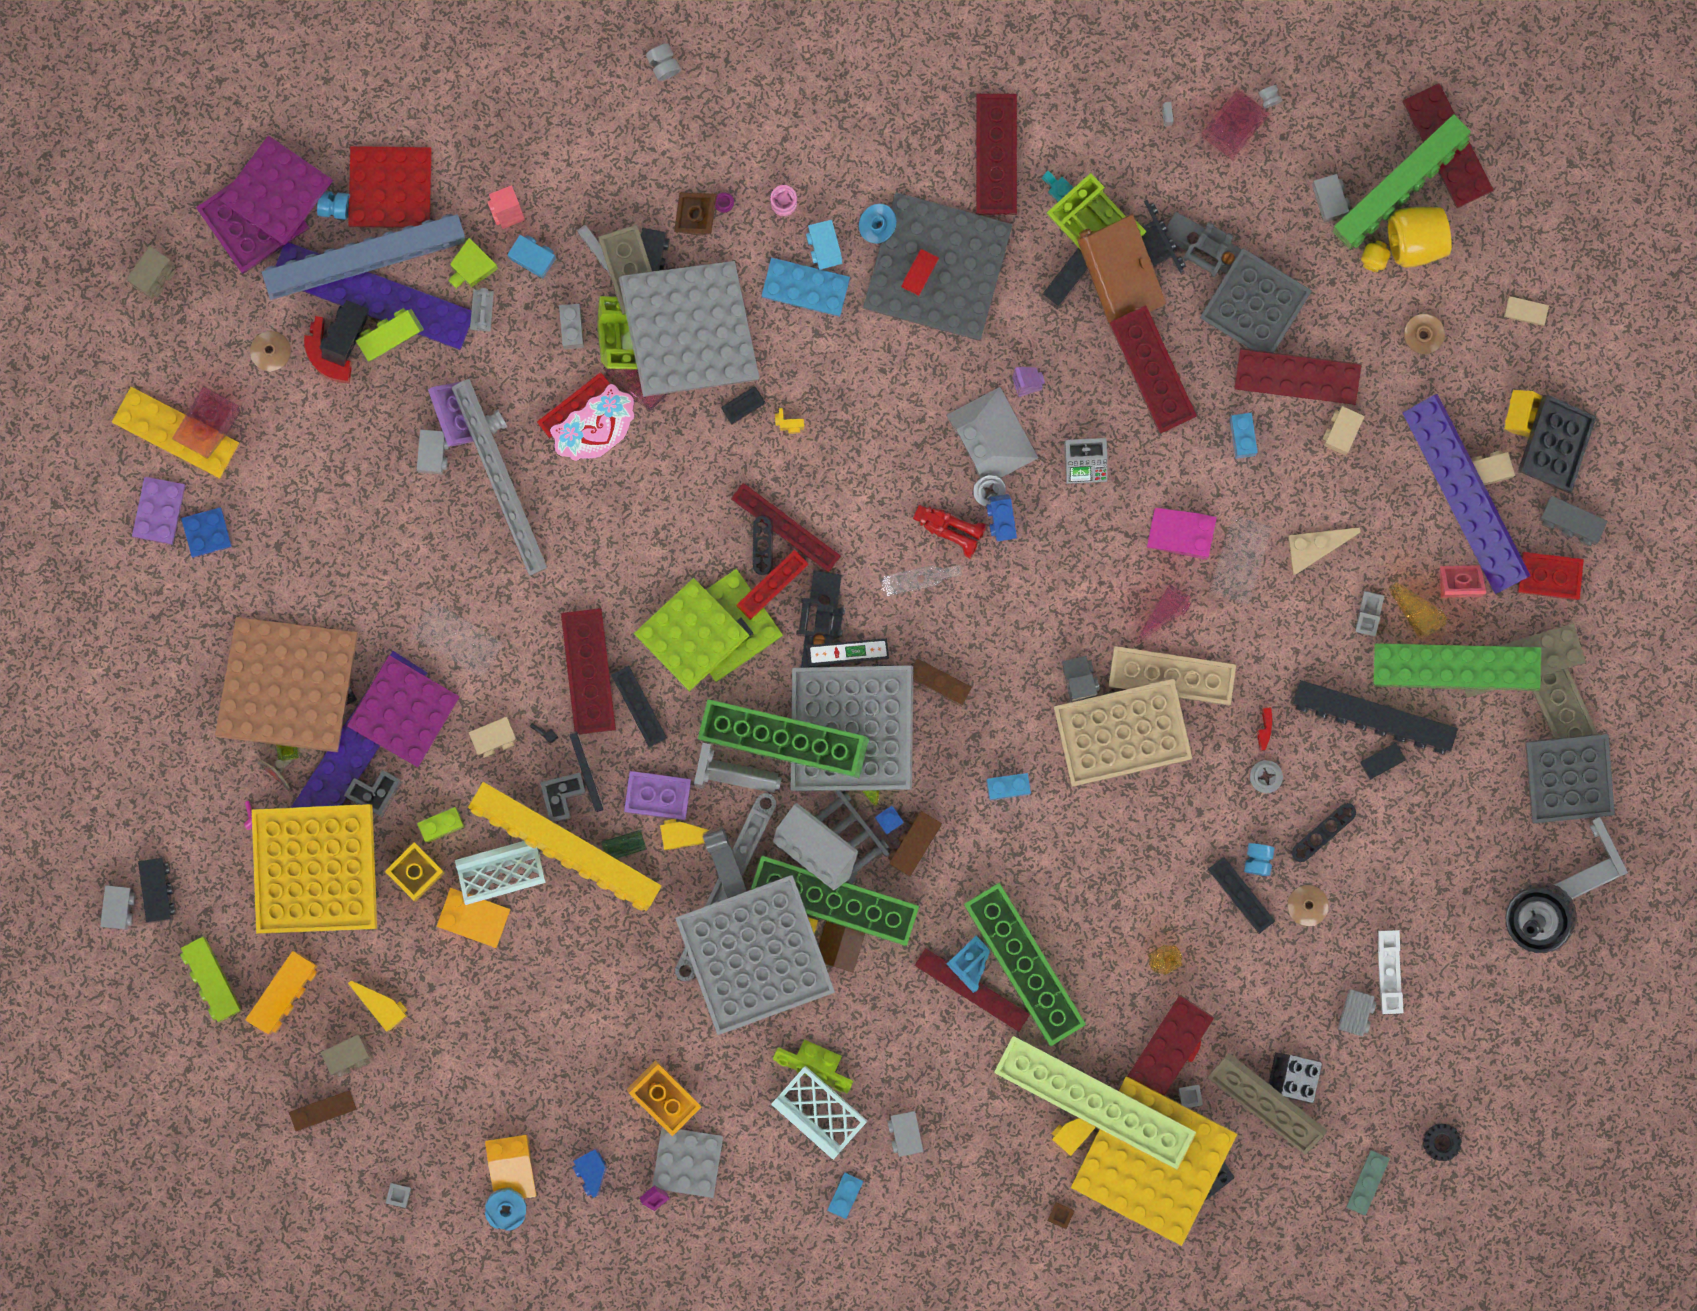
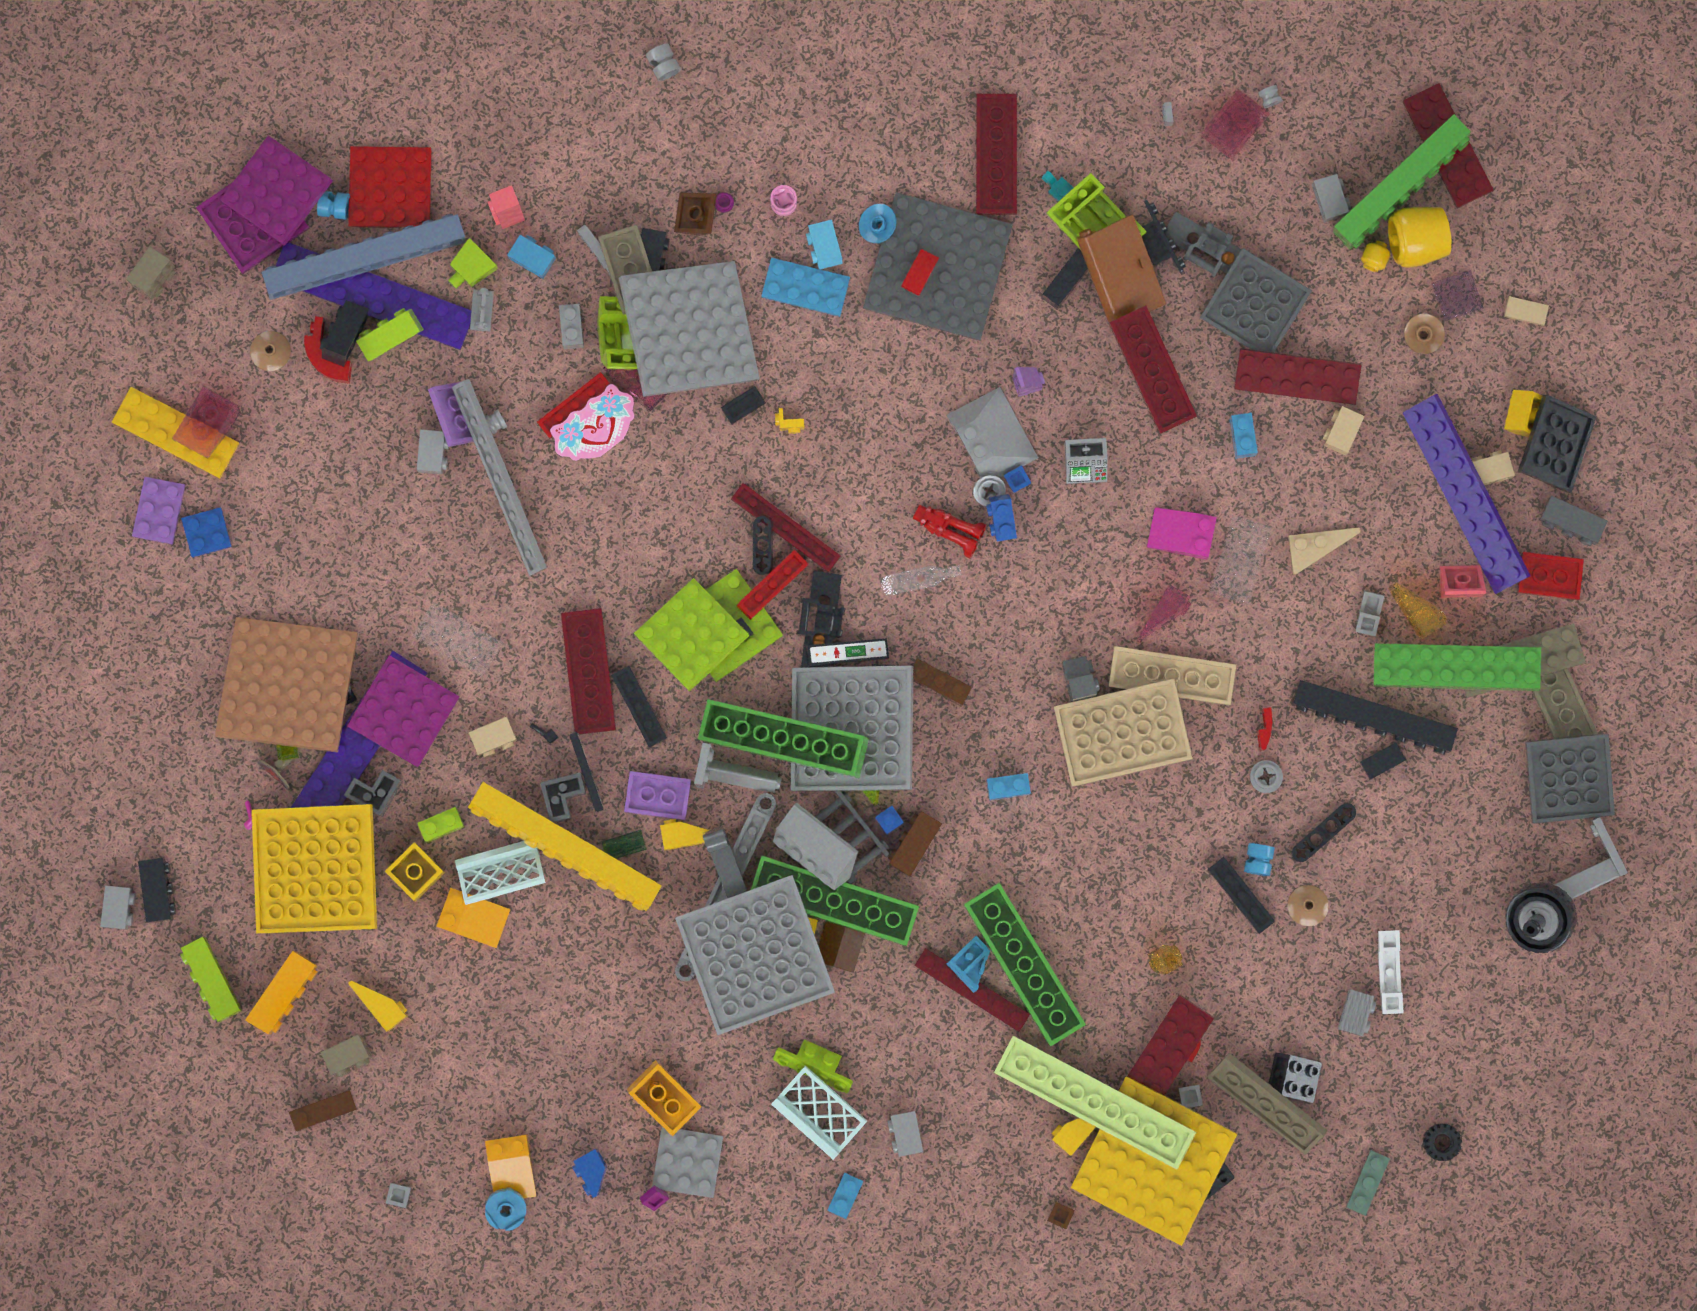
(1017, 479): none -> blue plate
(1457, 295): none -> tile

